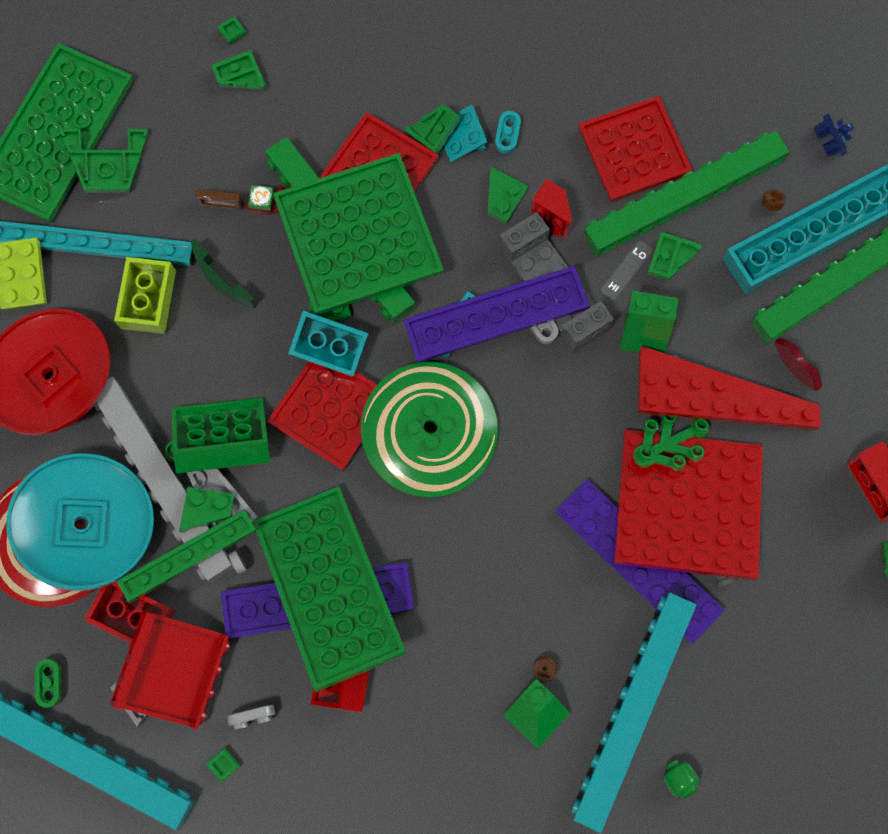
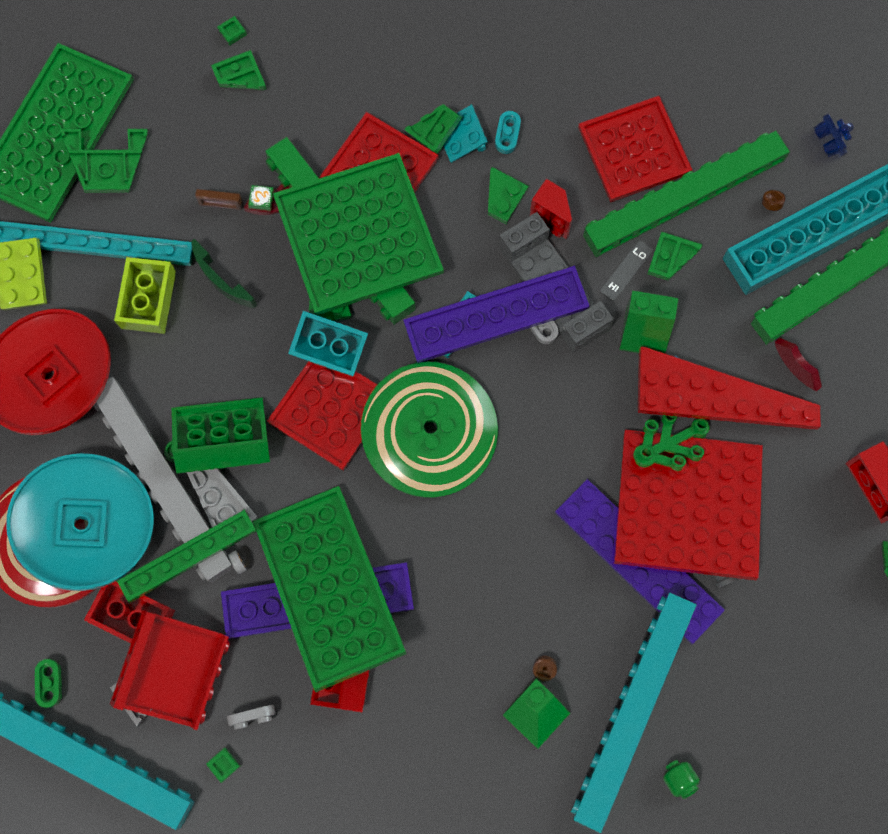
(204, 508): green wing -> none

